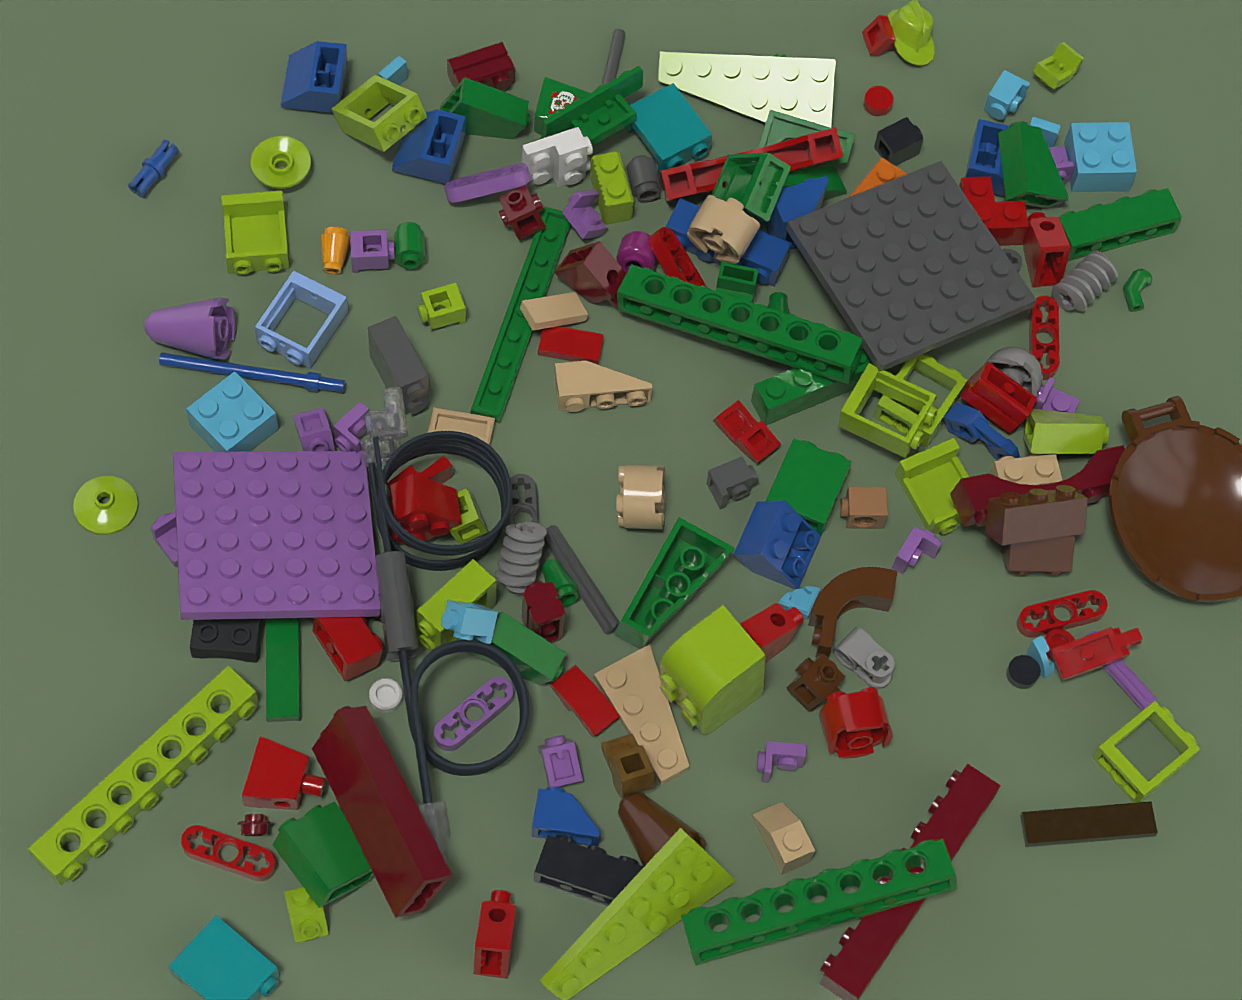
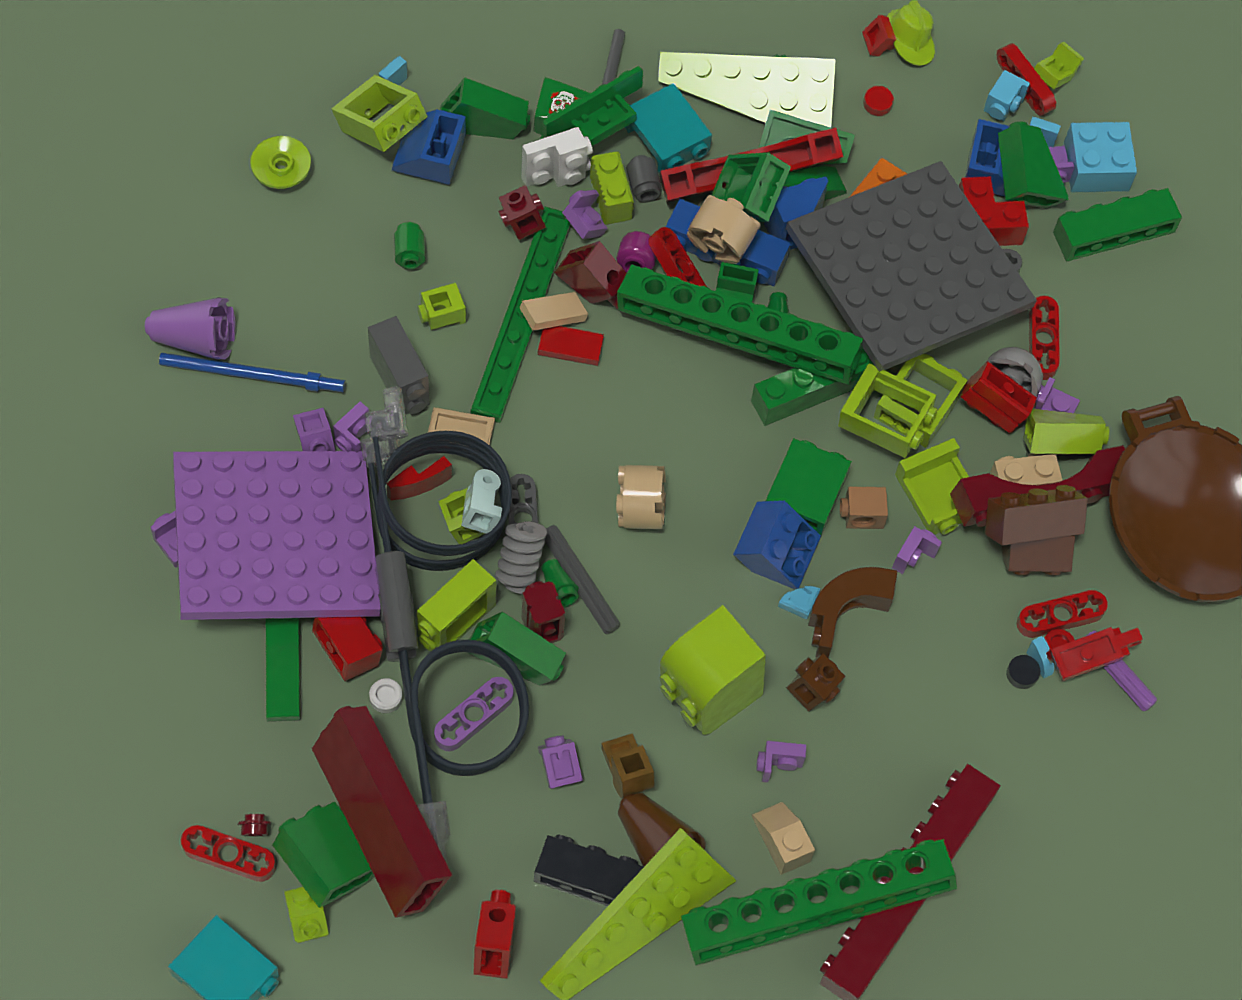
(107, 517): lime dish -> none
(153, 168): blue pin -> none
(174, 734): lime brick -> none
(226, 639): black brick -> none
(232, 416): medium azure brick -> none
(255, 232): lime panel -> none
(279, 778): red torso -> none
(313, 294): light blue window -> none
(315, 77): blue slope -> none
(334, 249): light orange cone -> none
(370, 250): medium lavender brick -> none
(424, 507): red brick -> none
(469, 621): medium azure brick -> none
(479, 505): none -> light aqua leg
(486, 65): dark red brick -> none
(487, 182): medium lavender beam -> none
(562, 815): blue slope -> none
(585, 700): red slope -> none
(591, 385): tan slope -> none
(636, 695): tan wing -> none
(677, 574): green wedge -> none
(731, 481): dark grey brick -> none
(745, 433): red slope -> none
(773, 628): red torso -> none
(855, 723): red brick -> none
(863, 654): light grey piece -> none
(899, 141): black brick -> none
(971, 425): blue piece -> none
(1038, 94): none -> red beam
(1042, 238): red torso -> none
(1085, 282): light grey piece -> none
(1088, 824): dark brown tile -> none
(1125, 774): lime window -> none
(1133, 286): green arm -> none

